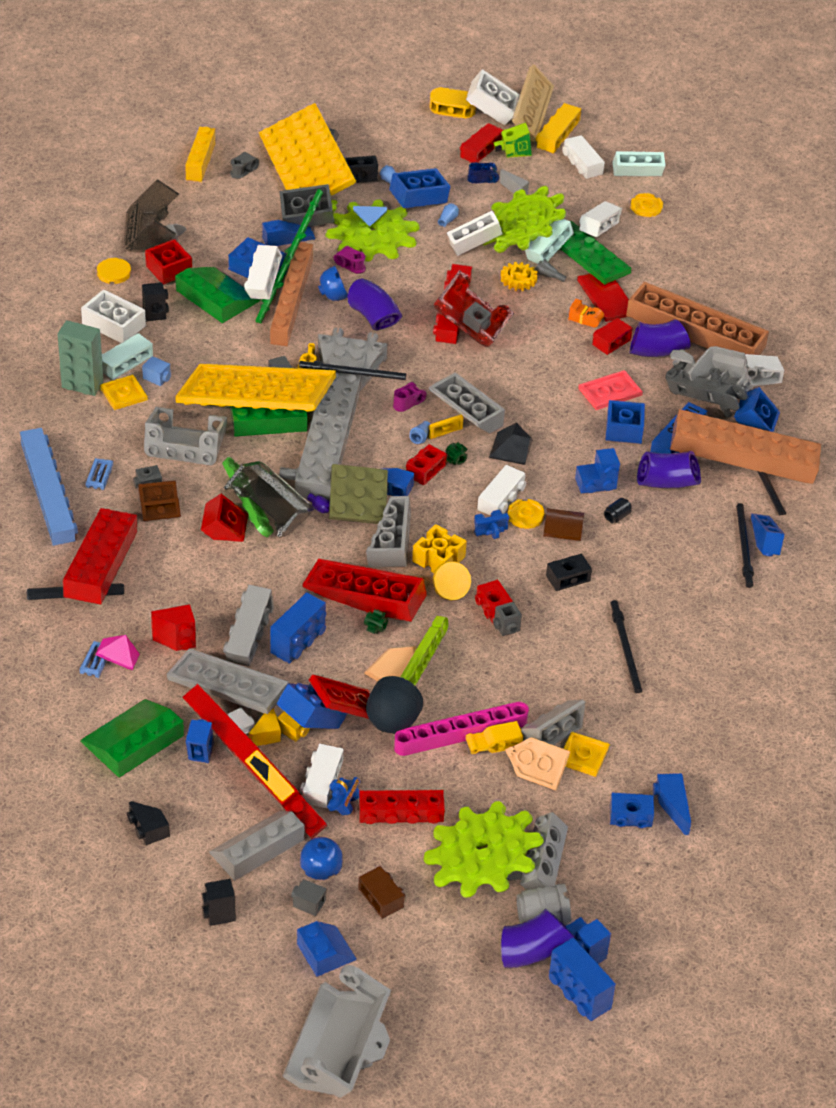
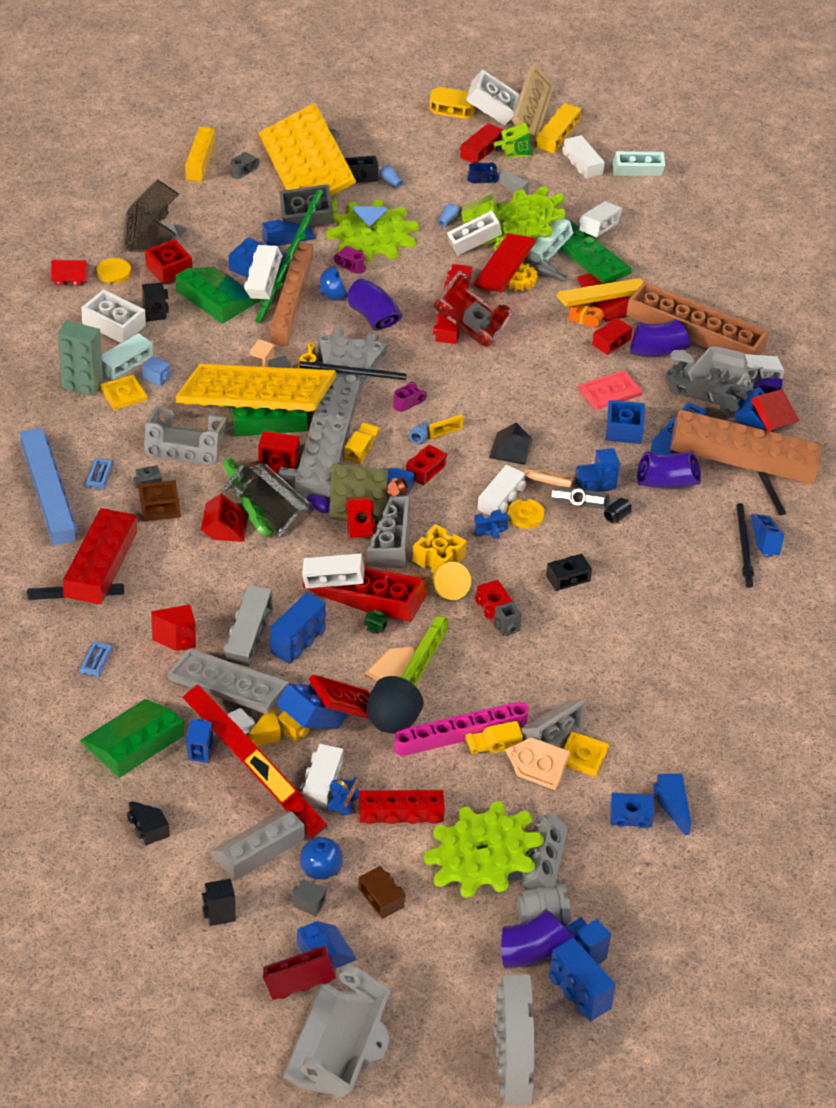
(69, 271): none -> red slope
(119, 651): slope -> none
(264, 351): none -> light nougat panel
(279, 450): none -> red brick
(299, 973): none -> dark red brick
(333, 571): none -> white brick
(357, 505): none -> red brick
(361, 442): none -> yellow piece
(398, 487): none -> copper plate
(419, 188): blue brick -> none
(456, 453): dark green gear -> none
(470, 402): light grey slope -> none
(480, 207): none -> lime slope
(504, 262): none -> red tile
(515, 1039): none -> light grey brick
(549, 477): none -> light nougat tile
(563, 524): reddish brown slope -> none
(590, 498): none -> dark grey piece
(599, 292): none -> yellow tile
(618, 618): black bar -> none
(646, 205): yellow tile -> none
(769, 384): none -> dark purple rock
(775, 410): none -> red tile

